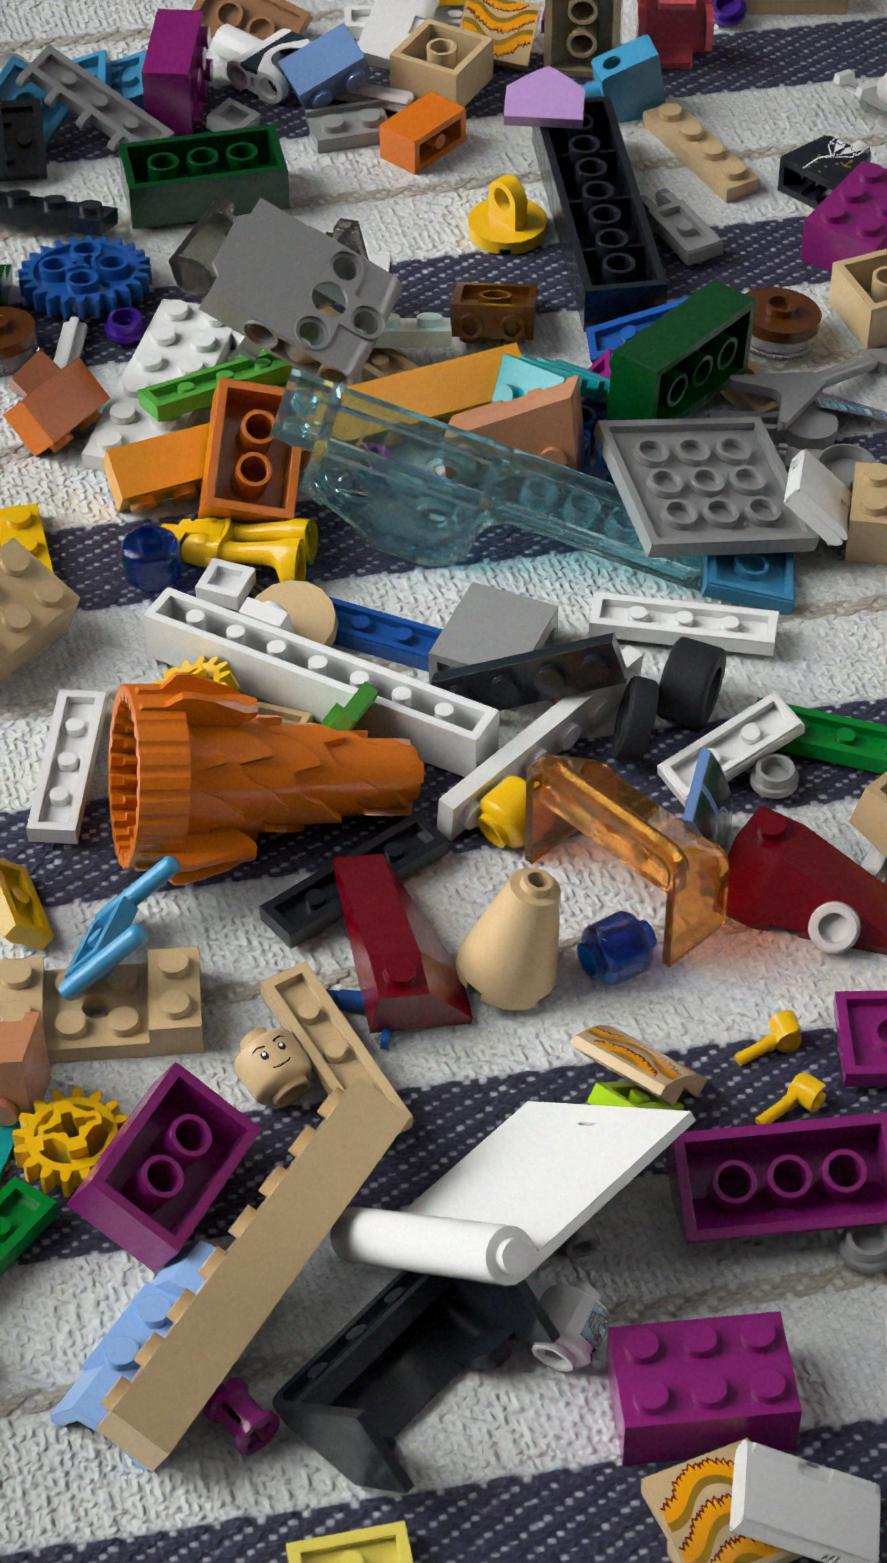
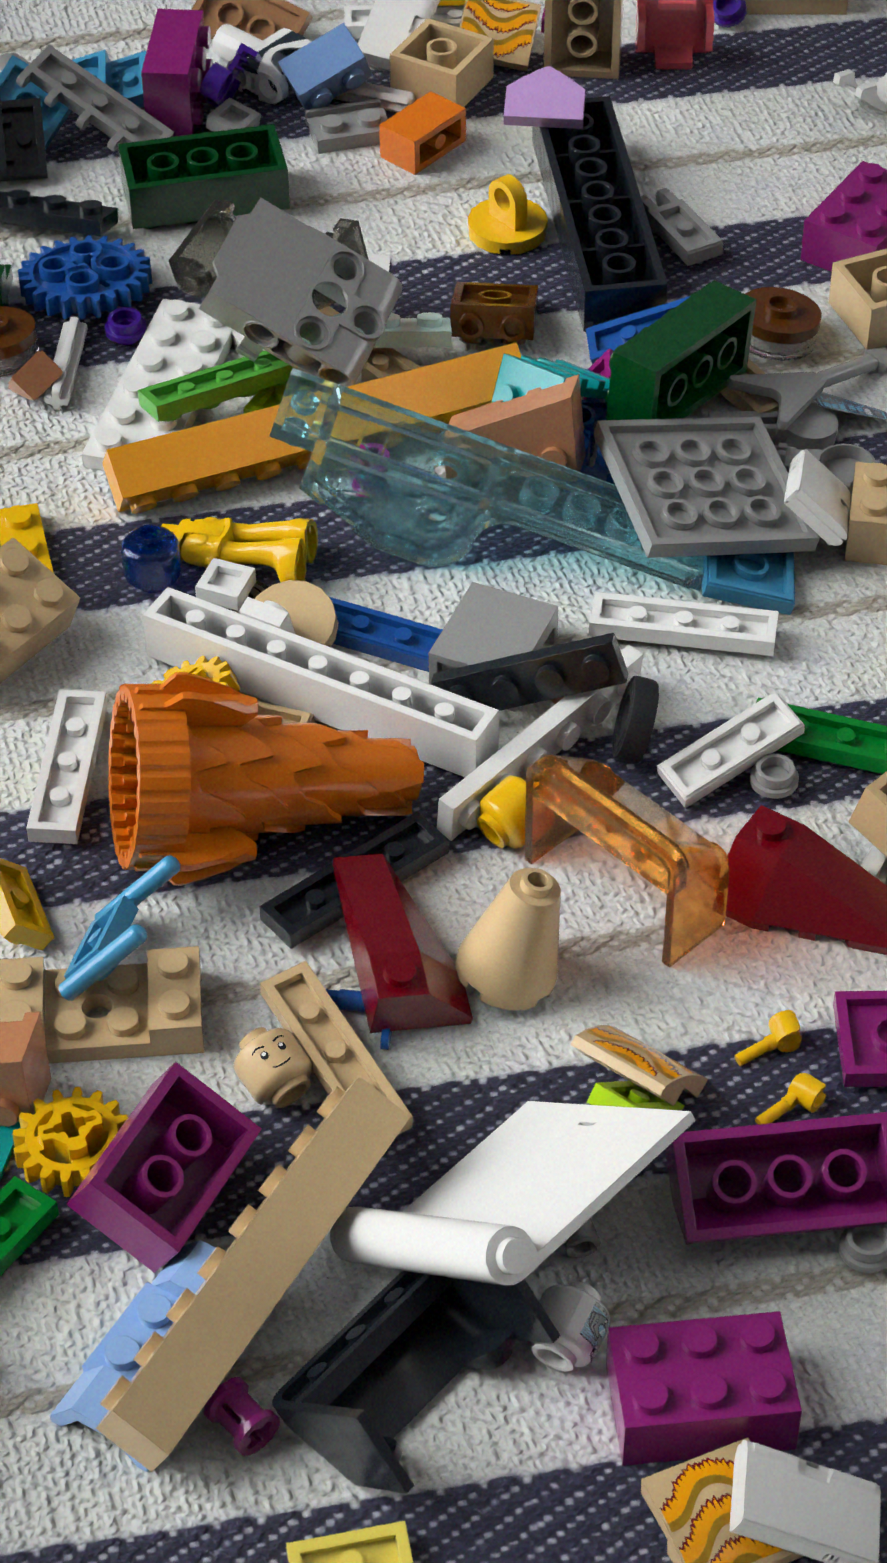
(57, 407): orange brick -> none
(222, 80): none -> dark purple piece
(244, 468): orange brick -> none
(347, 717): bright green plate -> none
(616, 948): clear blue head -> none
(630, 78): dark azure torso -> none
(691, 682): black tyre -> none
(701, 151): tan plate -> none
(709, 801): black slope -> none
(819, 168): black torso -> none
(834, 927): white tile -> none

